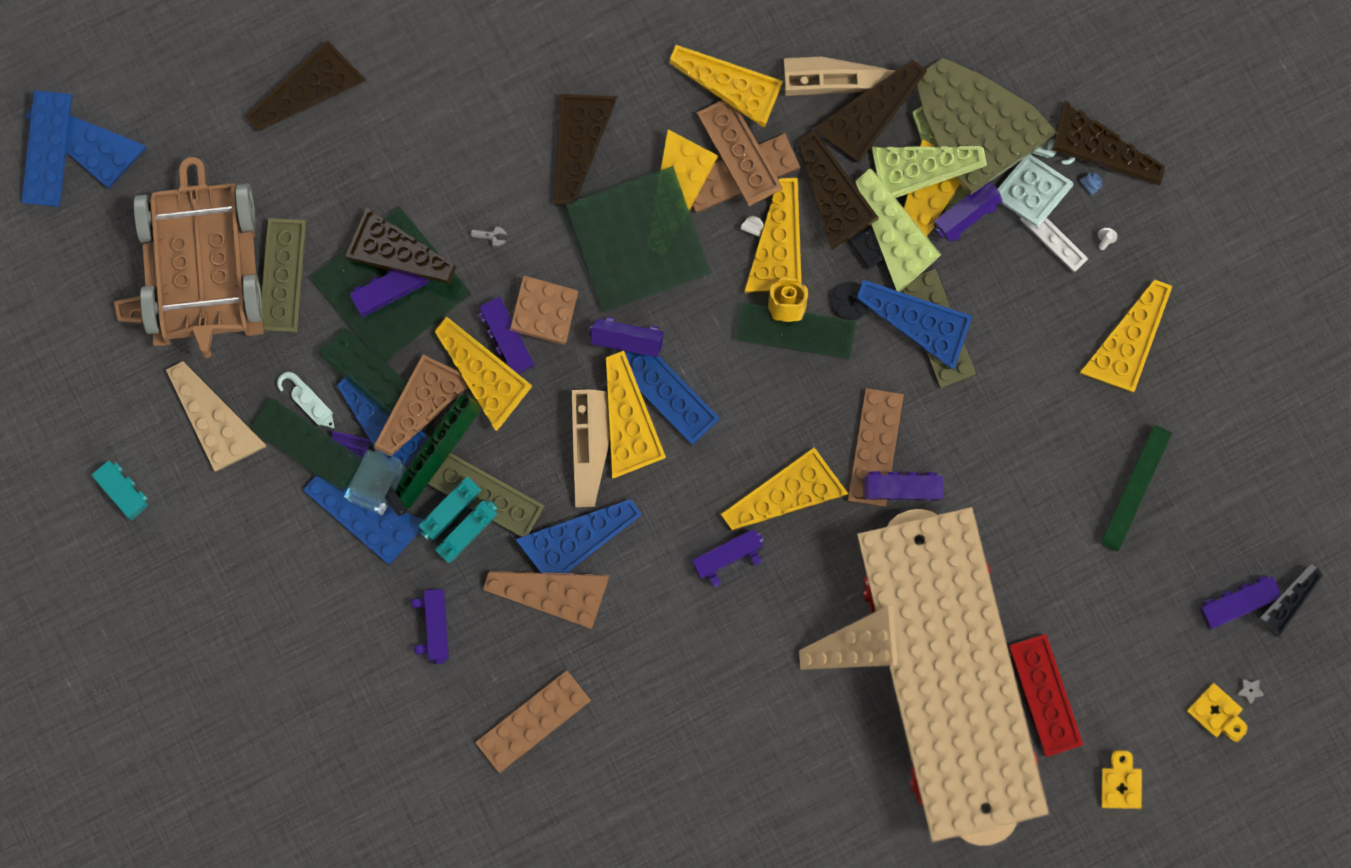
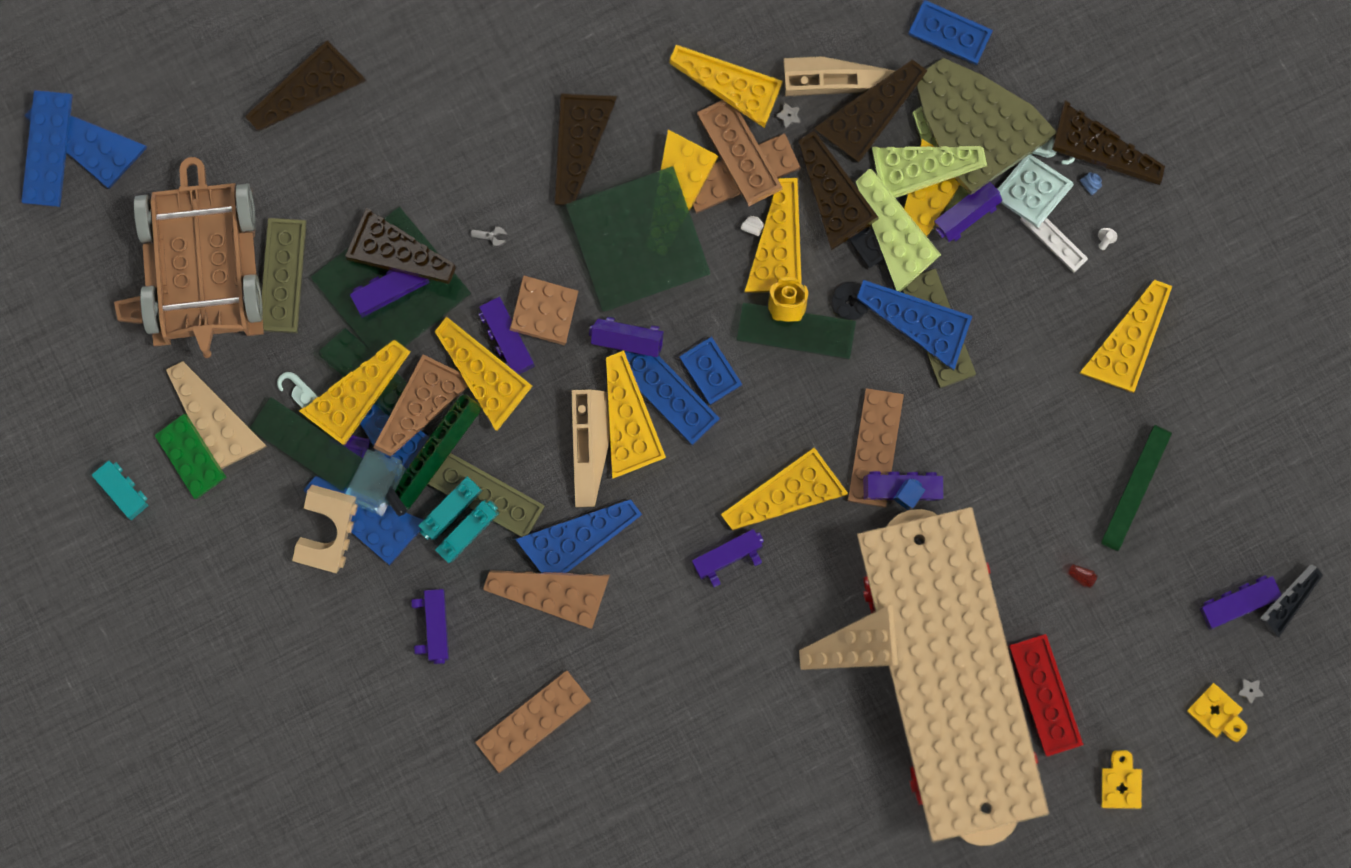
(190, 456): none -> green plate
(340, 509): none -> tan arch
(351, 398): none -> yellow wing
(710, 371): none -> blue plate
(788, 110): none -> light grey plate
(909, 494): none -> blue brick
(950, 32): none -> blue plate
(1083, 575): none -> clear red cone

